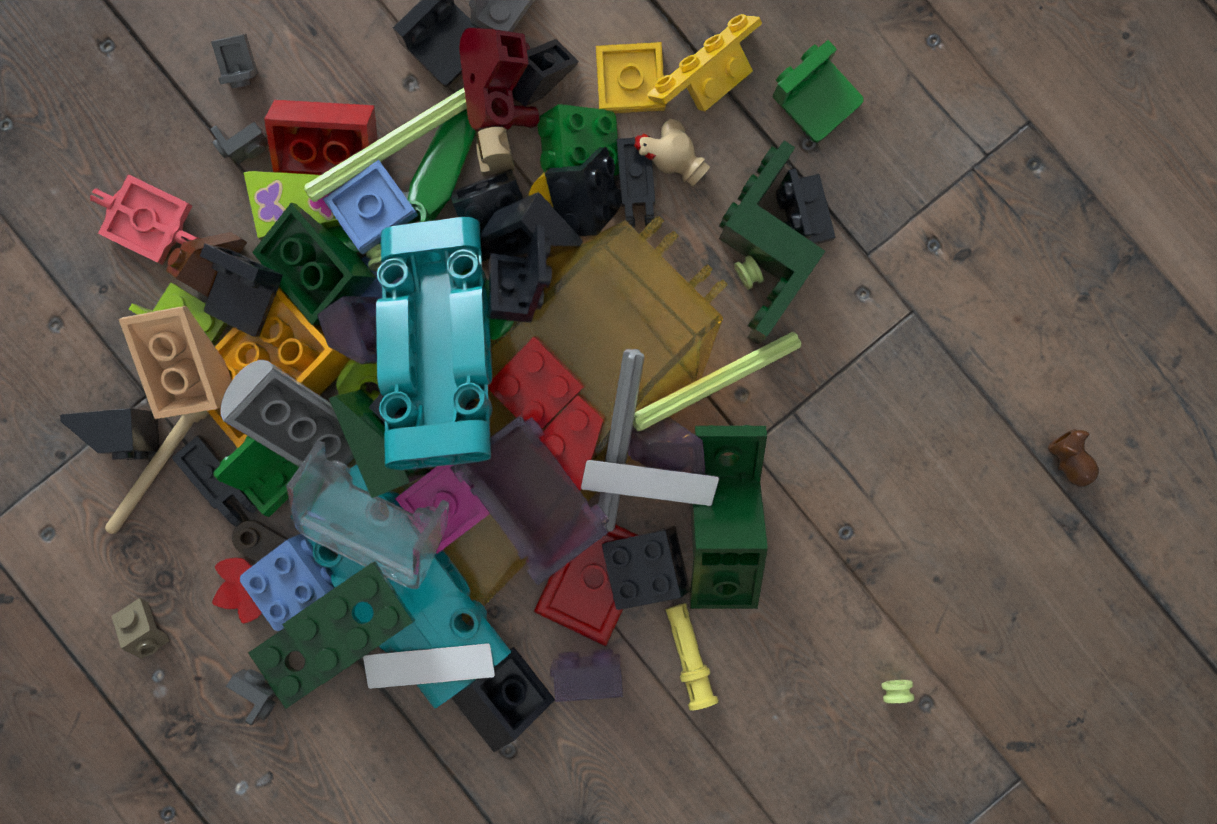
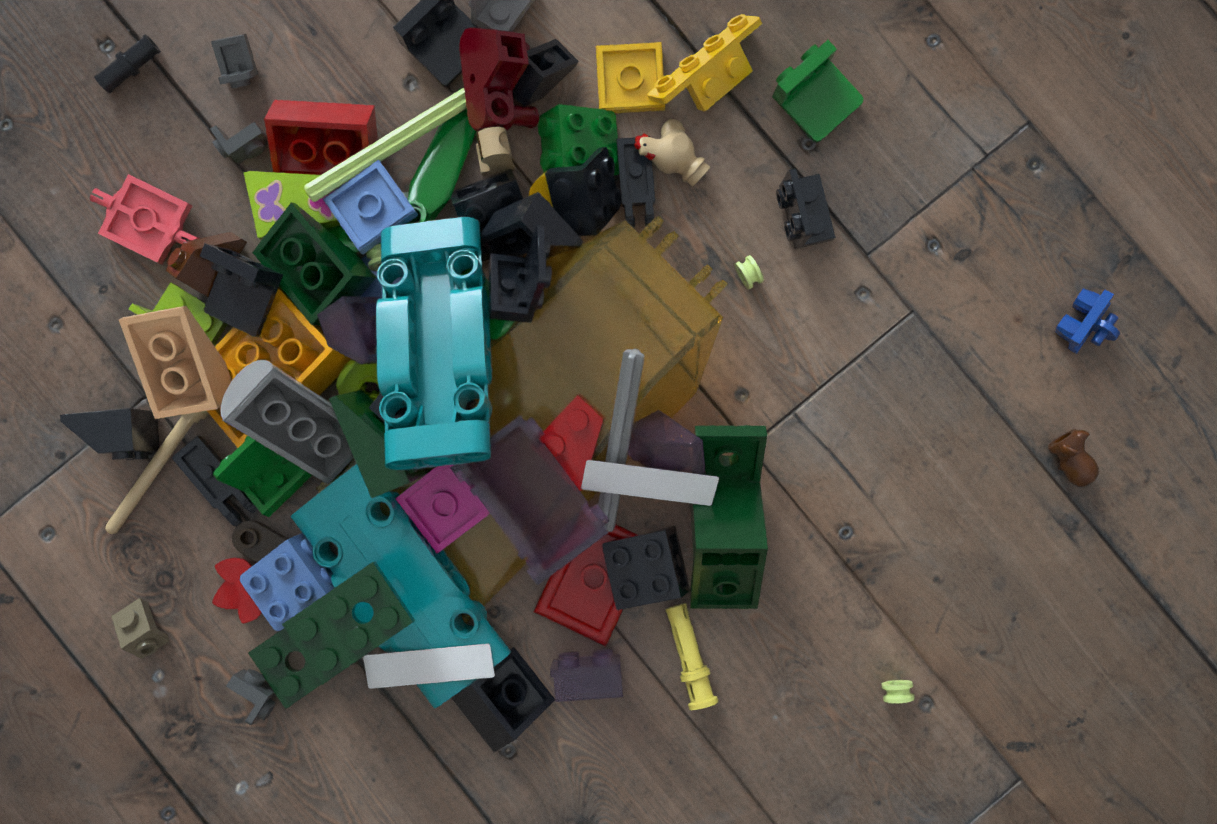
(127, 64): none -> black pin
(363, 528): clear windscreen -> none
(536, 384): red plate -> none
(715, 381): yellowish green axle -> none
(769, 242): dark green bracket -> none
(1094, 307): none -> blue hips

